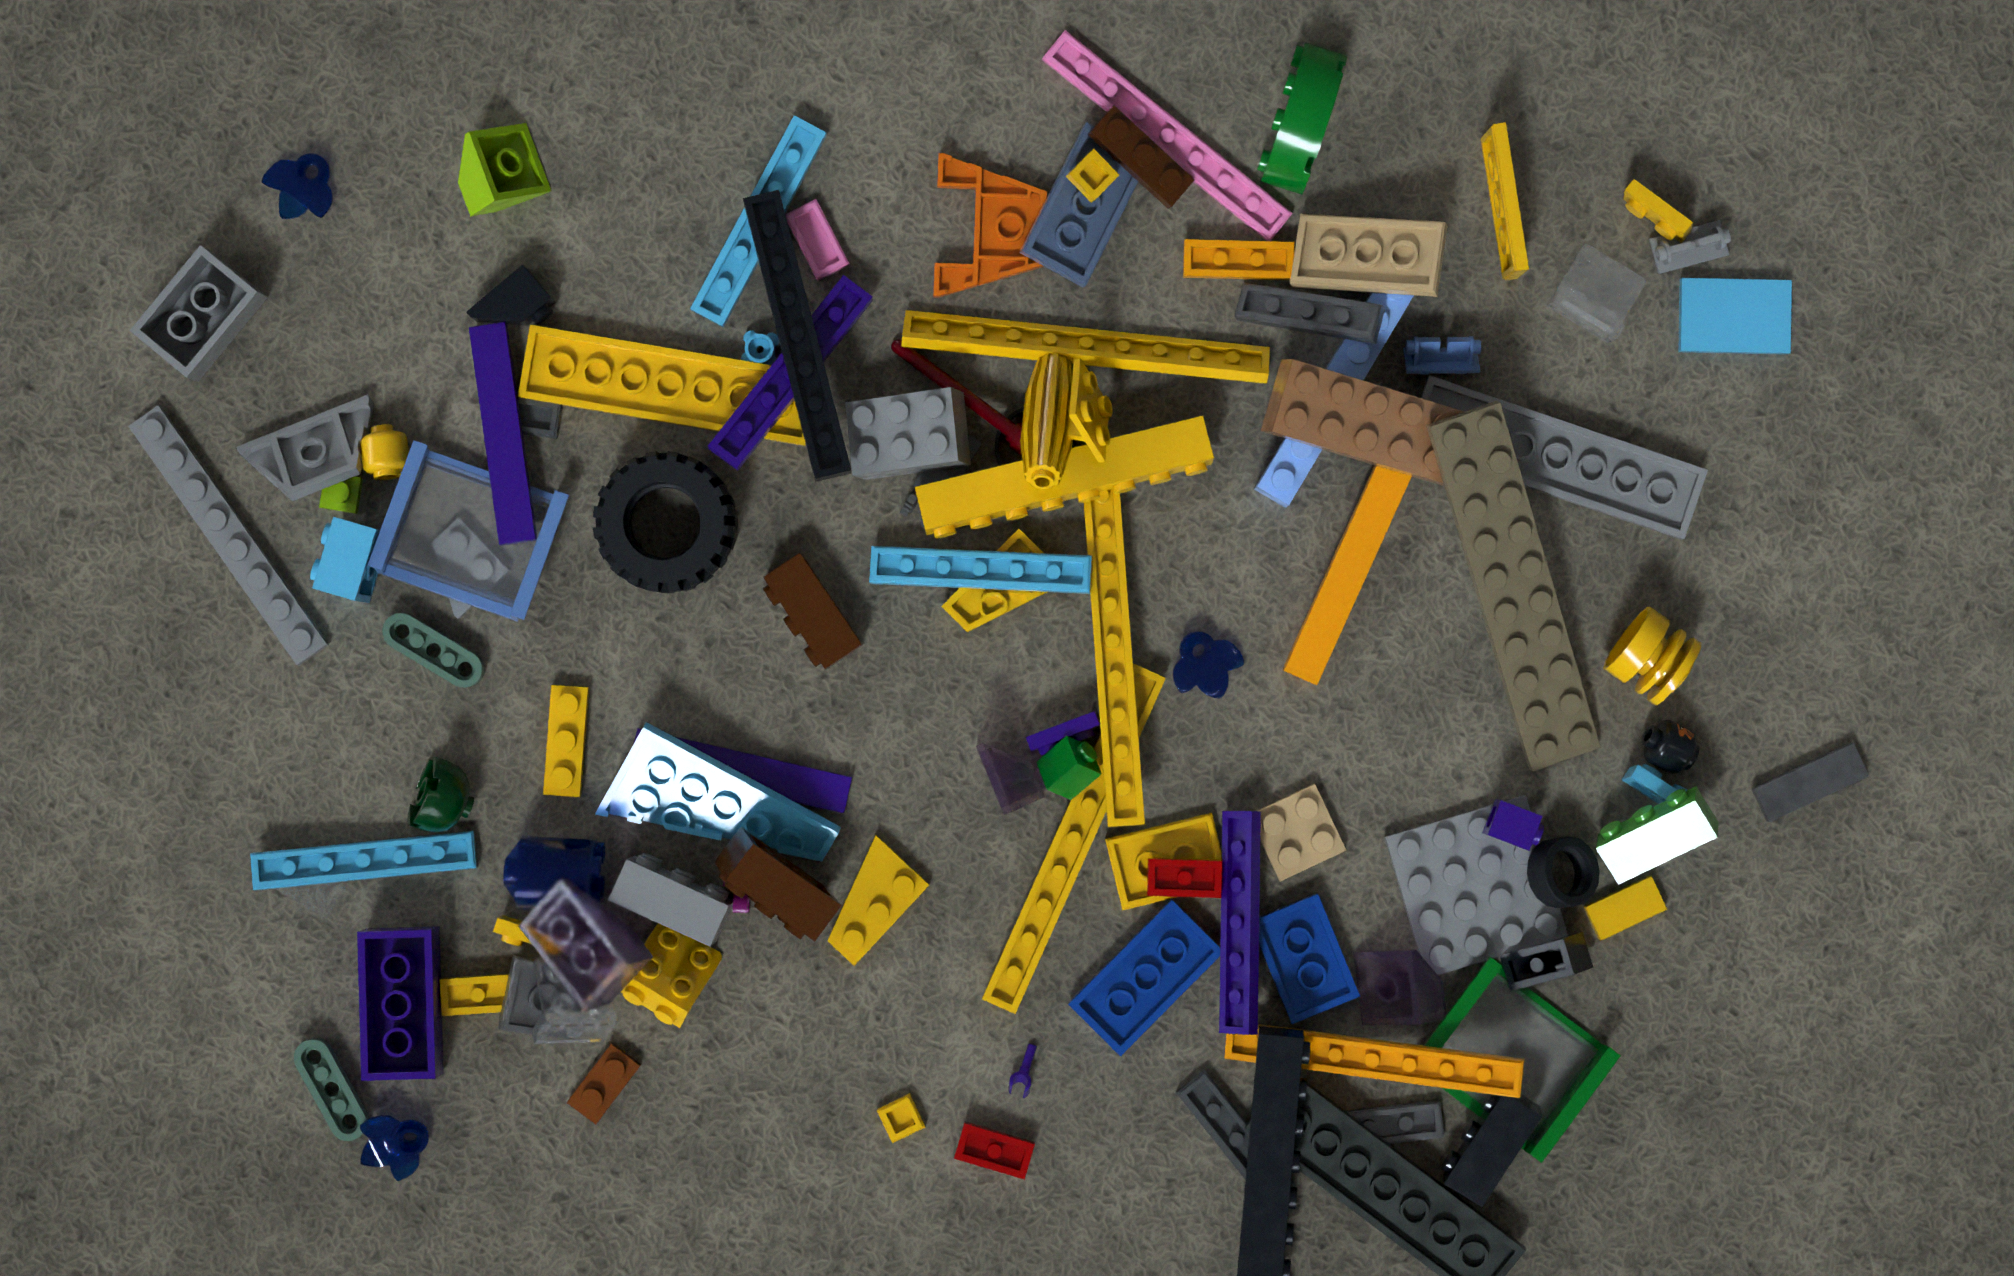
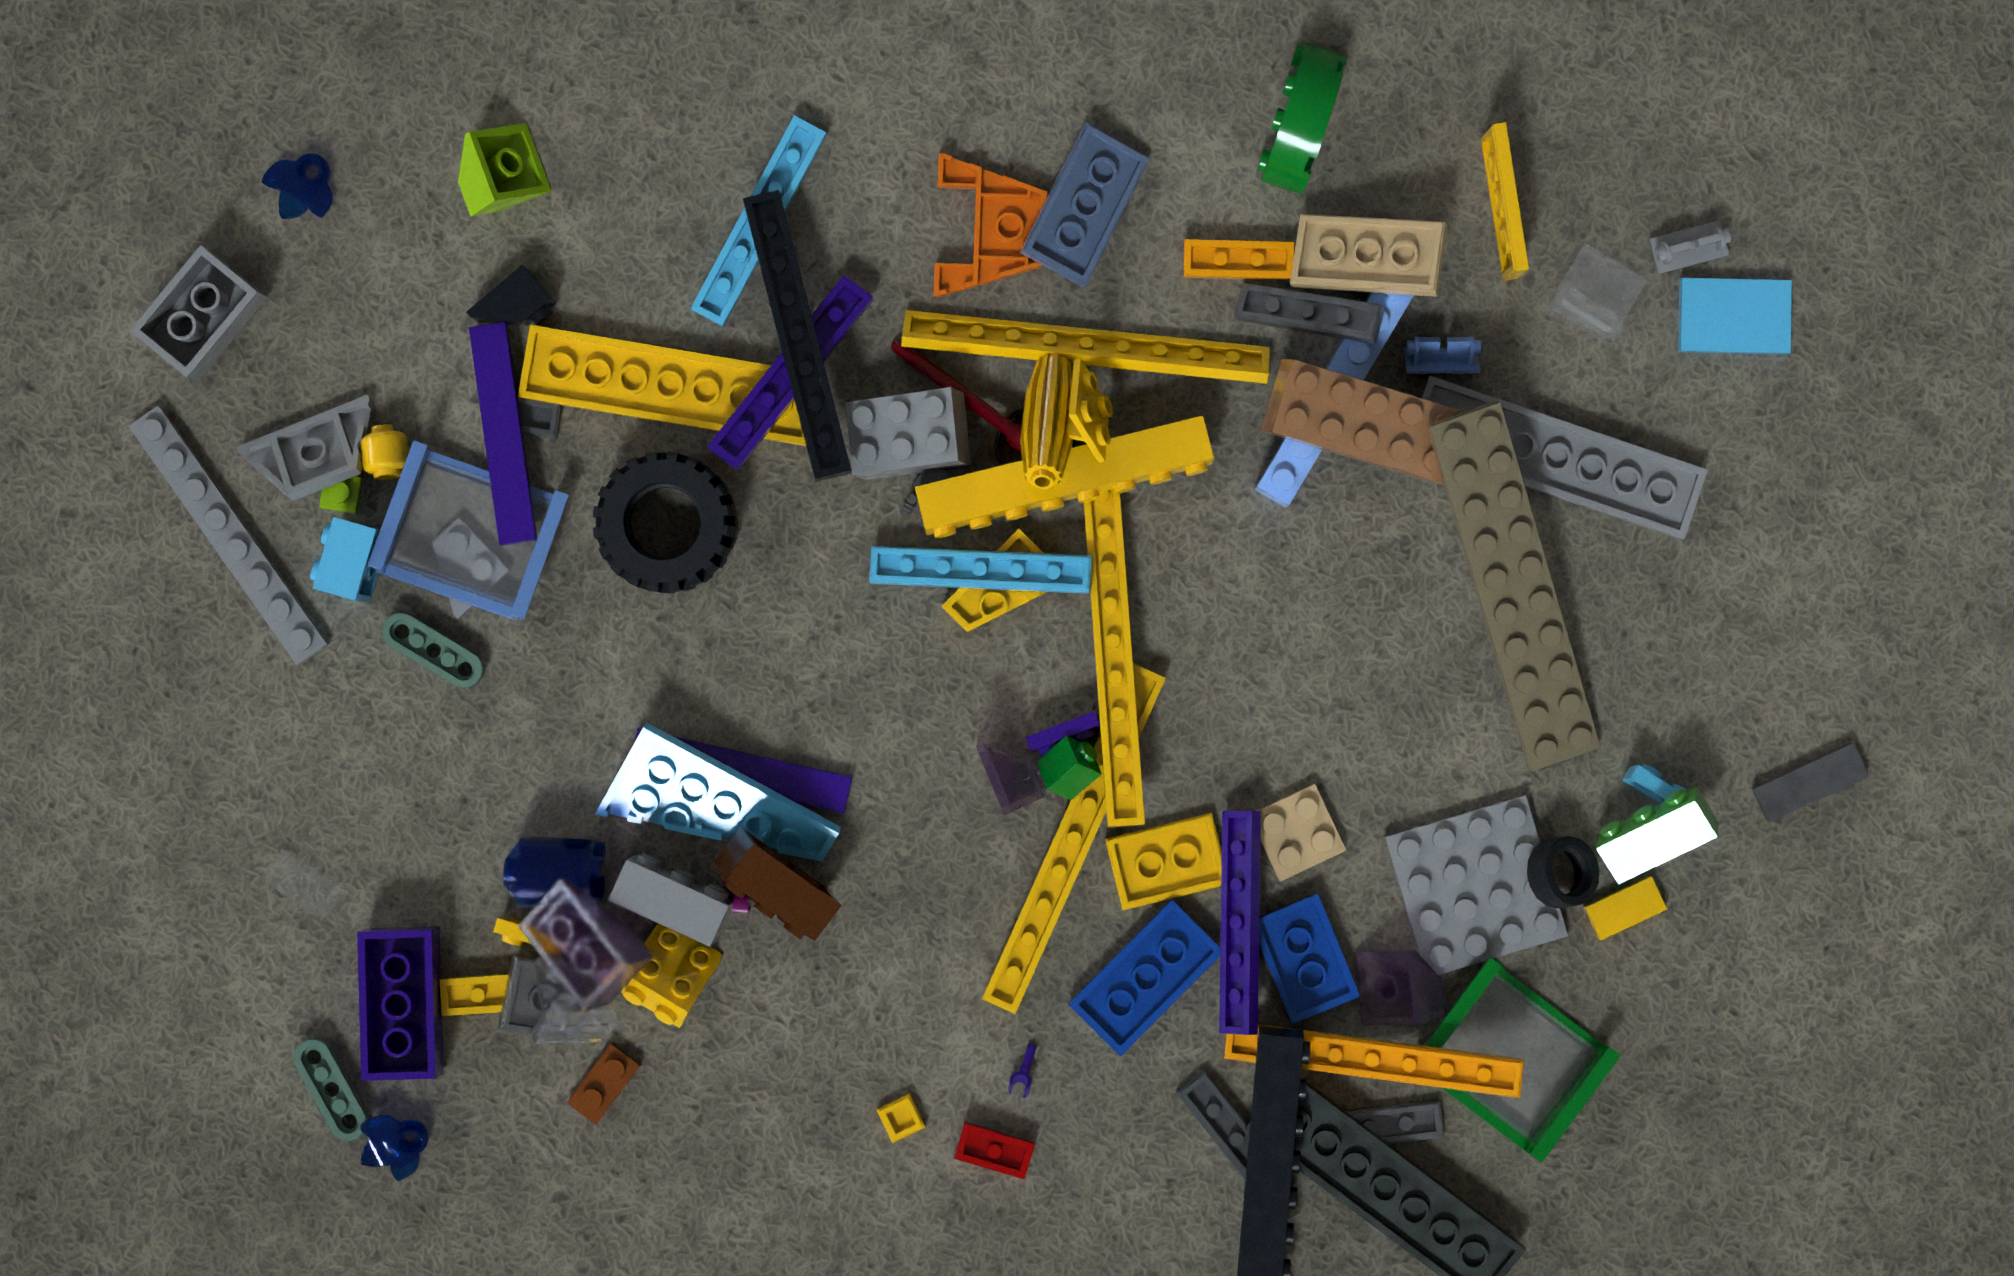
(363, 860): medium azure tile -> none
(441, 797): dark green cylinder -> none
(566, 741): yellow plate -> none
(753, 341): medium azure plate -> none
(811, 612): reddish brown brick -> none
(816, 240): bright pink tile -> none
(875, 902): yellow wing -> none
(1092, 175): yellow plate -> none
(1141, 157): reddish brown plate -> none
(1184, 878): red plate -> none
(1197, 158): bright pink tile -> none
(1209, 668): clear blue plate -> none
(1346, 574): light orange tile -> none
(1490, 1146): black brick -> none
(1514, 825): dark purple brick -> none
(1546, 961): black slope -> none
(1658, 660): yellow wheel -> none
(1668, 220): yellow plate -> none
(1670, 746): black head -> none

